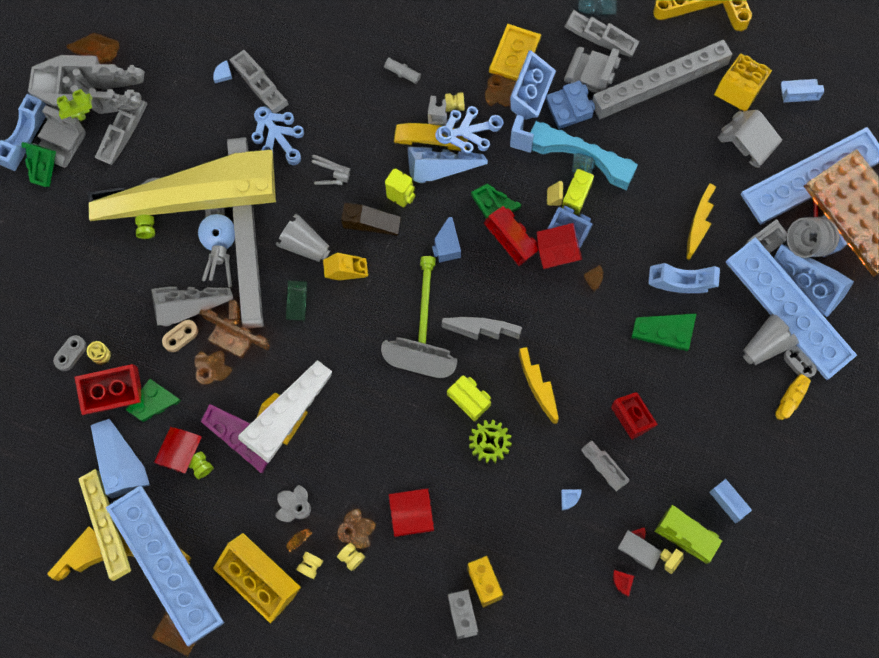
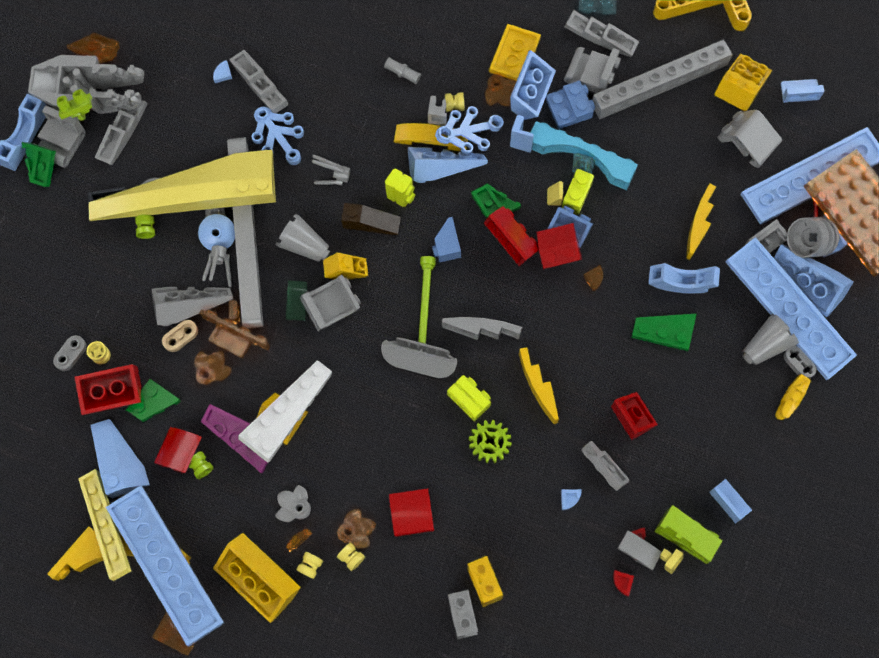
(330, 302): none -> light grey panel

